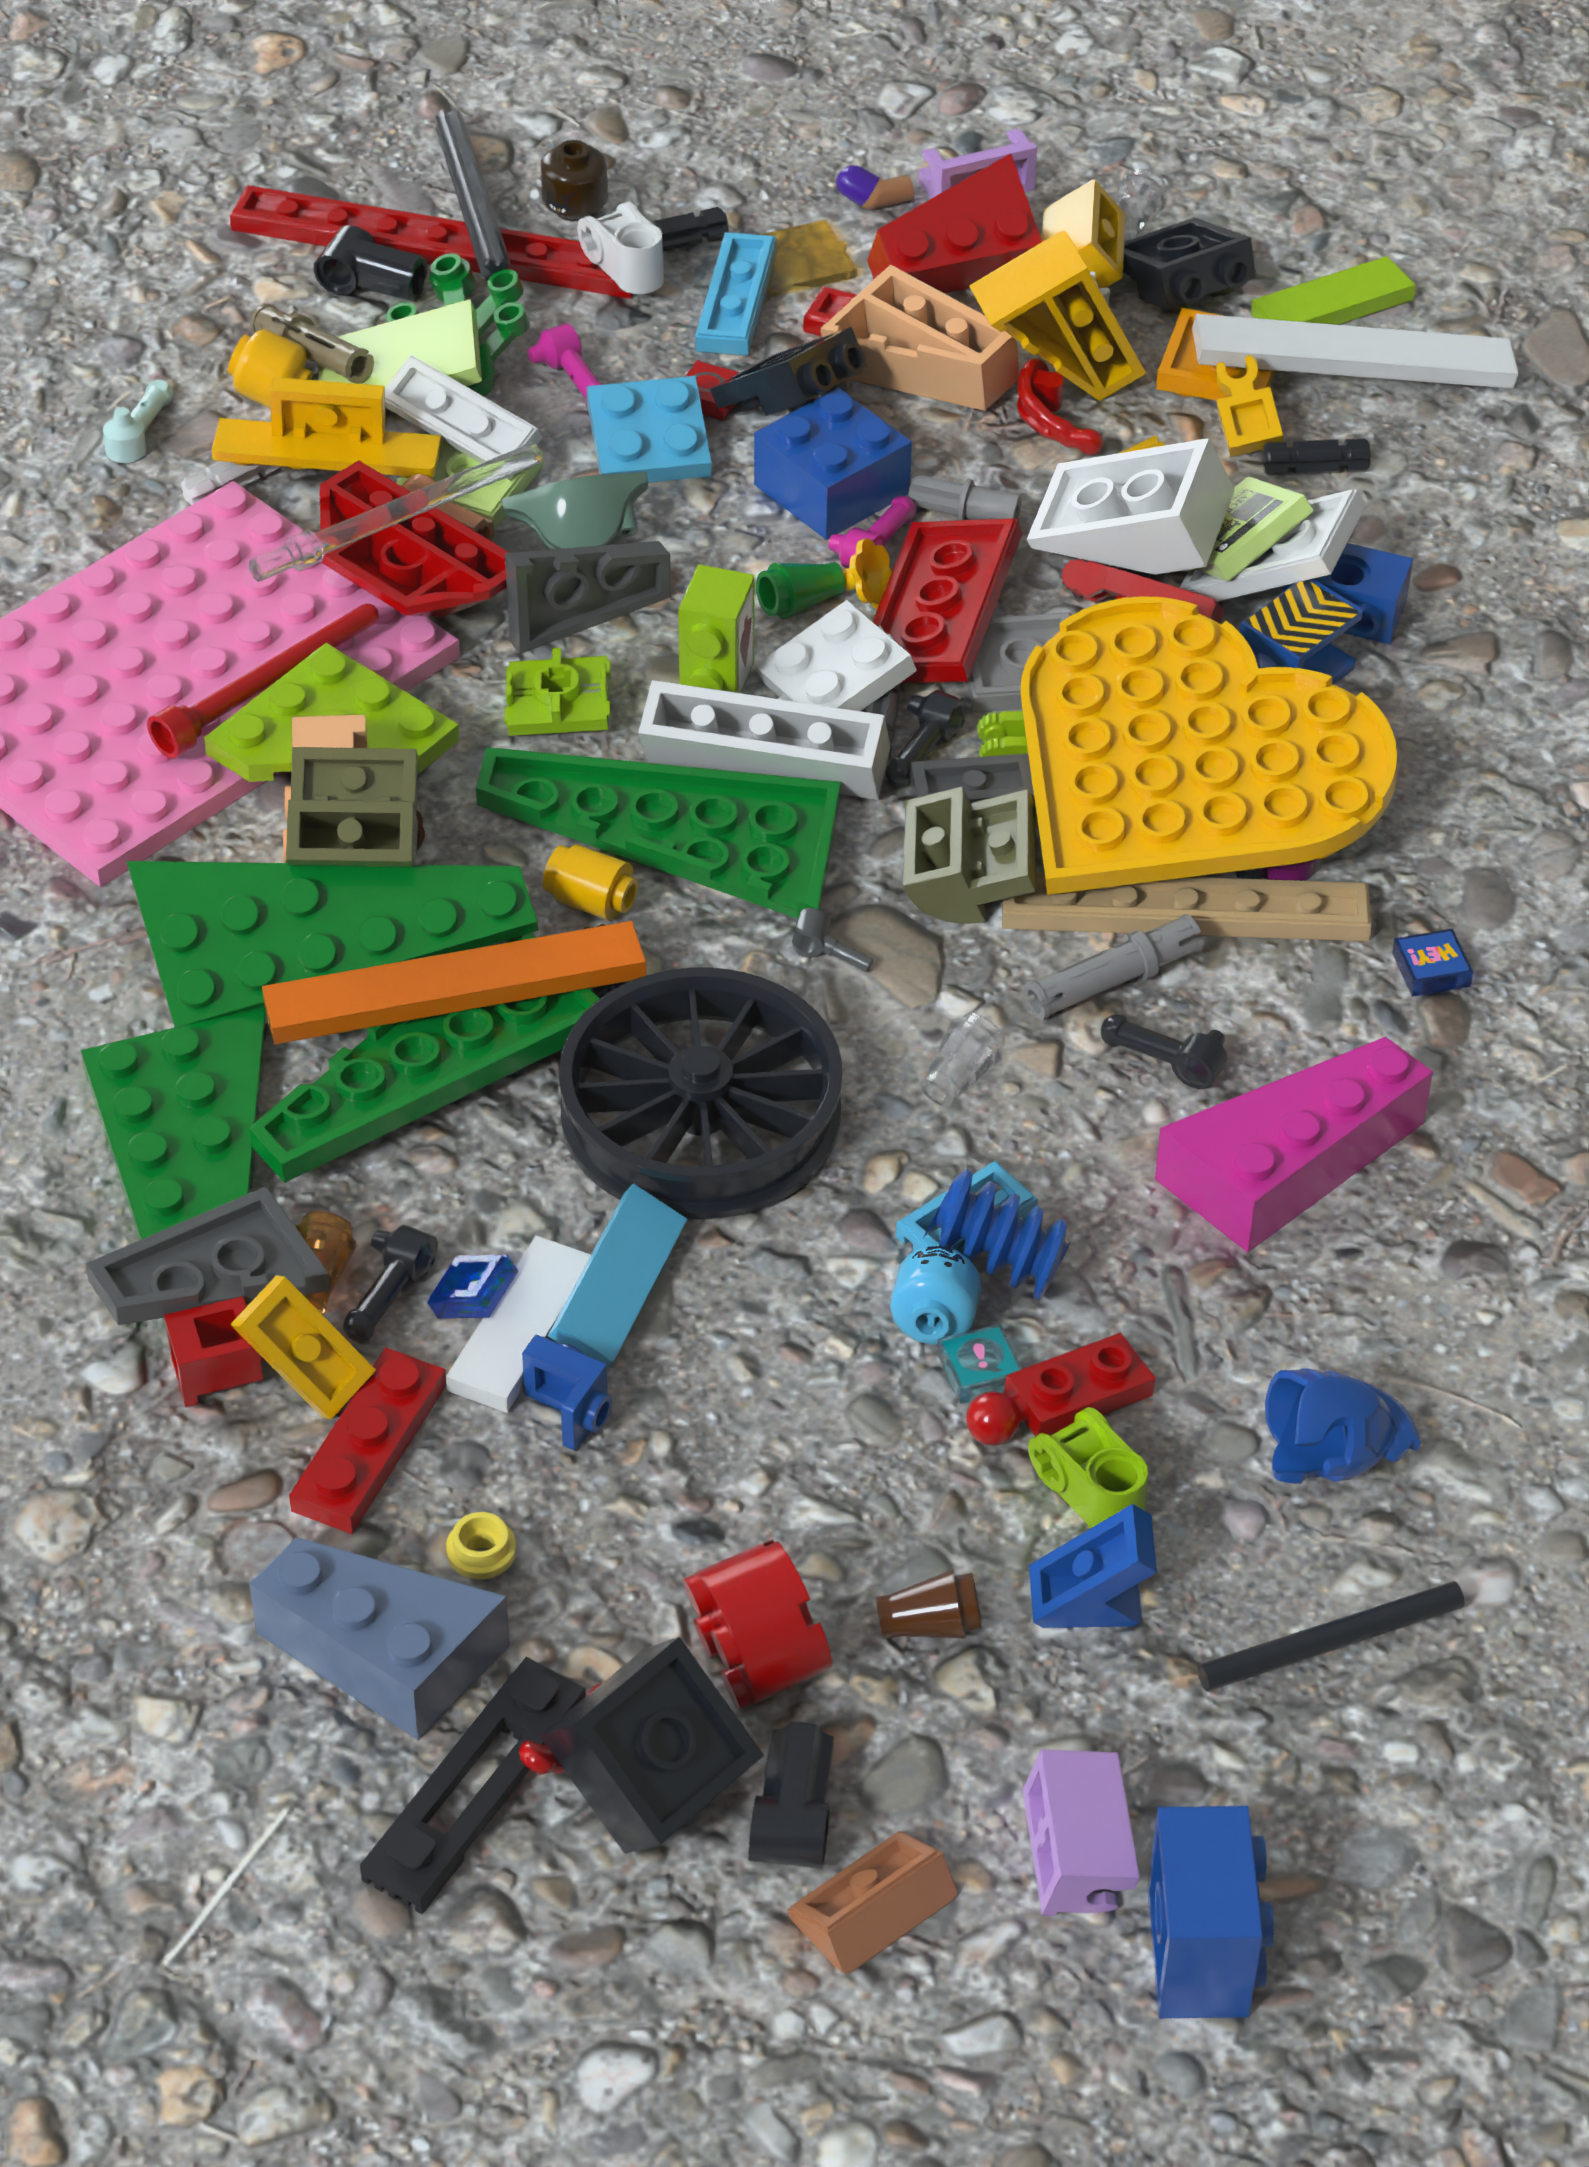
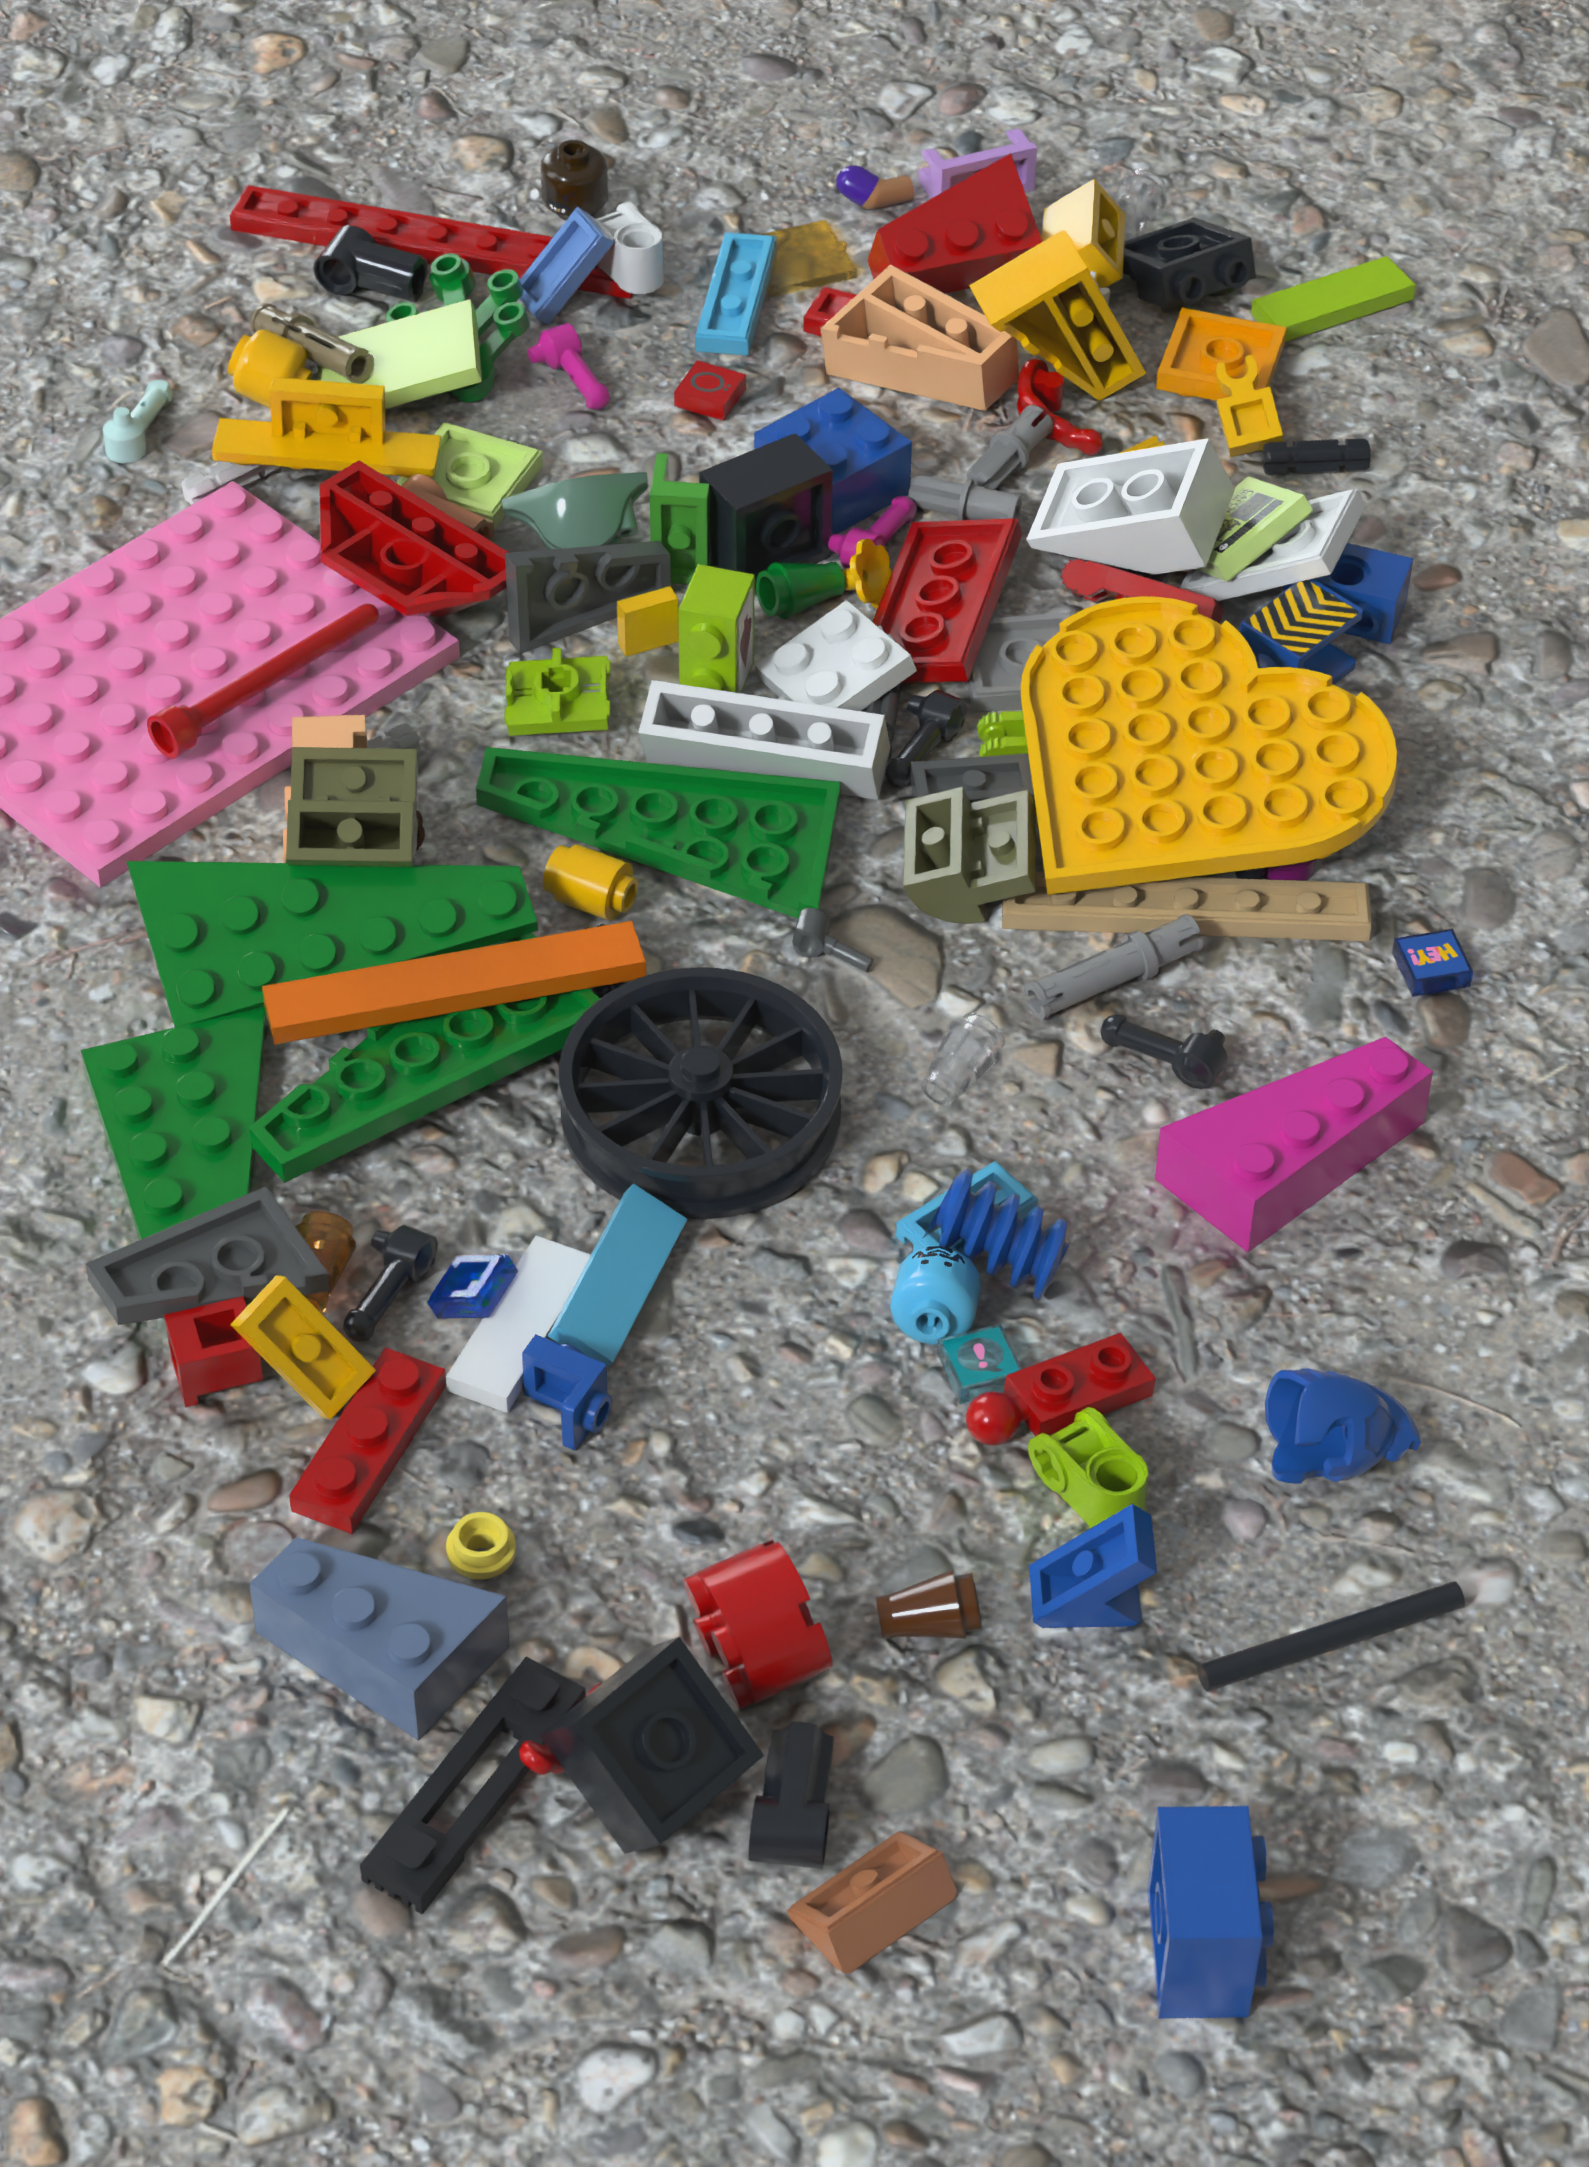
(309, 548): clear bar -> none
(327, 683): lime plate -> none
(456, 413): white tile -> none
(471, 193): black axle -> none
(563, 265): none -> medium blue tile
(647, 621): none -> yellow tile
(650, 429): medium azure plate -> none
(680, 521): none -> bright green panel
(689, 230): black axle -> none
(770, 507): none -> black container
(795, 375): black plate -> none
(1010, 449): none -> light grey axle
(1079, 1831): lavender hinge -> none
(1355, 351): white tile -> none

